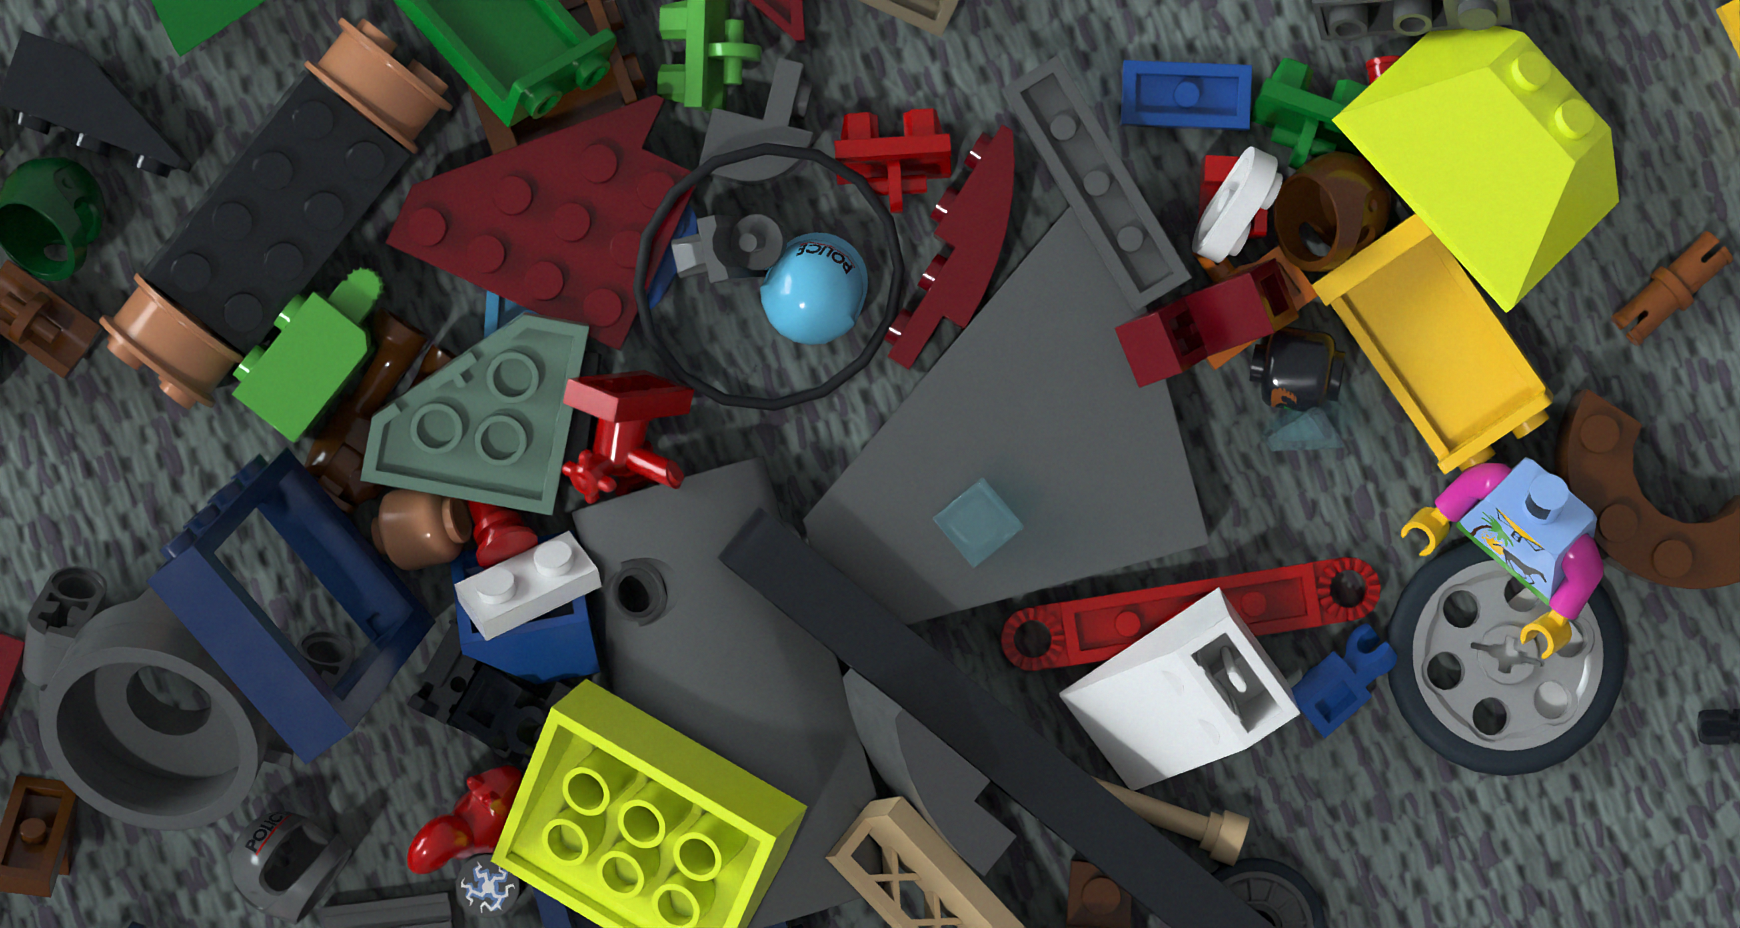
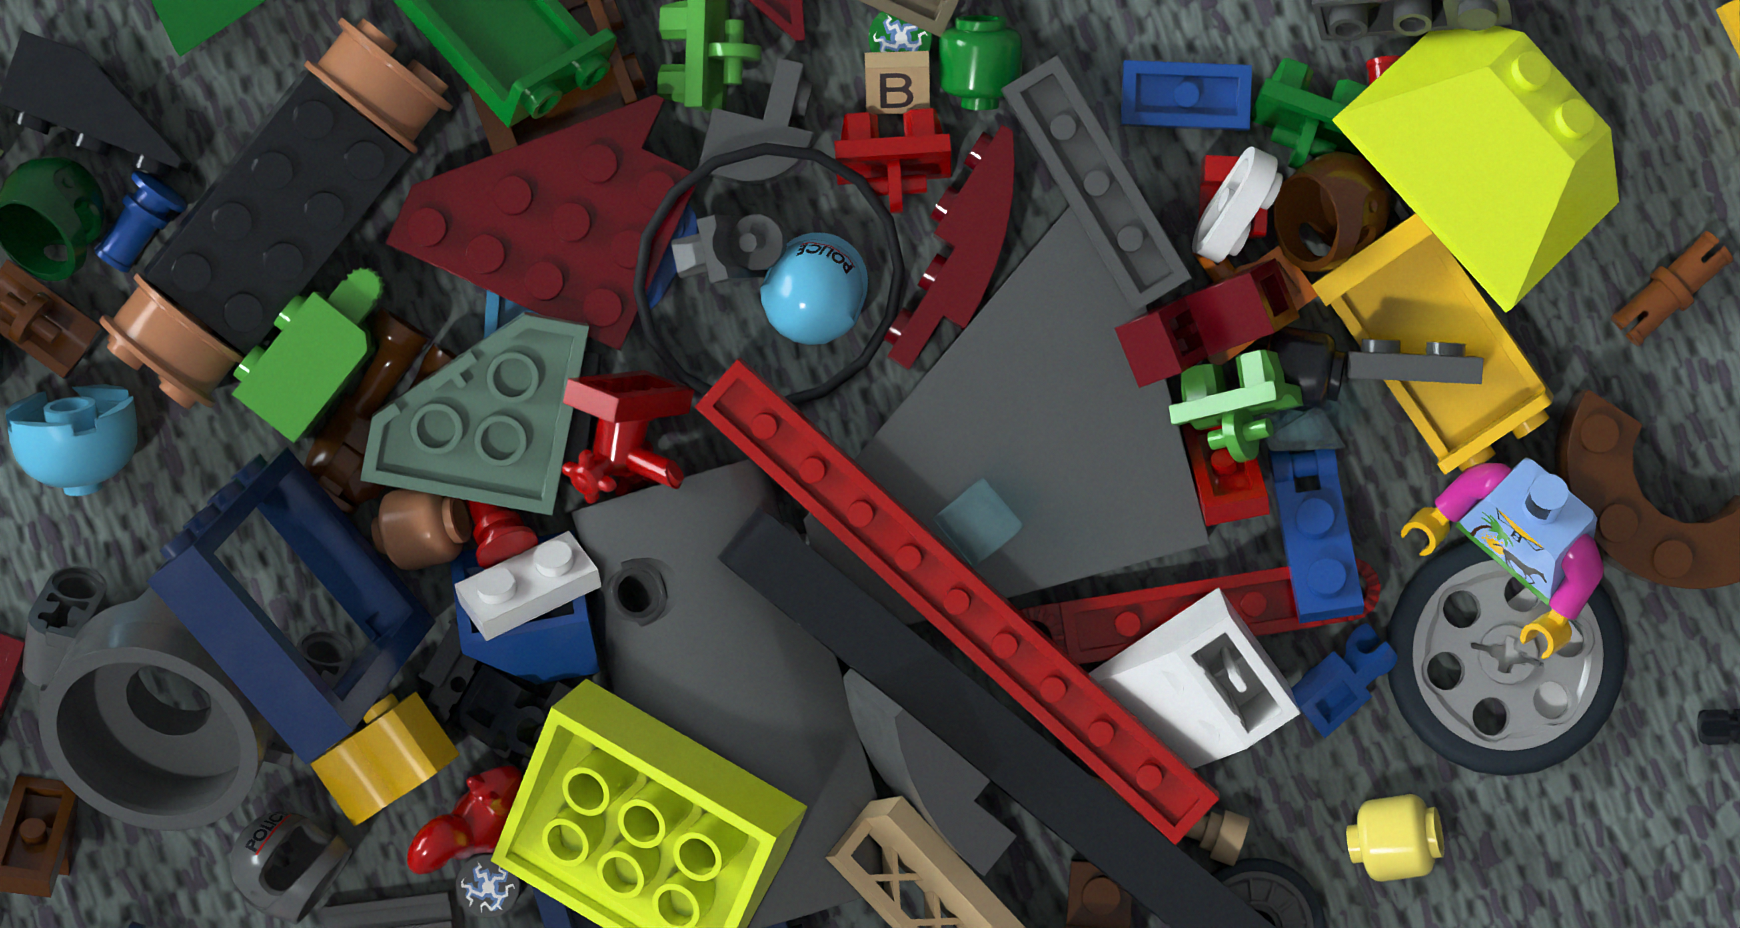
(74, 439): none -> medium azure cylinder
(139, 220): none -> blue pin
(385, 757): none -> yellow brick
(896, 35): none -> tile
(897, 81): none -> tan tile
(957, 601): none -> red plate
(979, 60): none -> green head
(1222, 485): none -> red slope
(1260, 393): none -> bright green hips
(1316, 536): none -> blue plate
(1396, 838): none -> light yellow head
(1441, 363): none -> dark grey plate

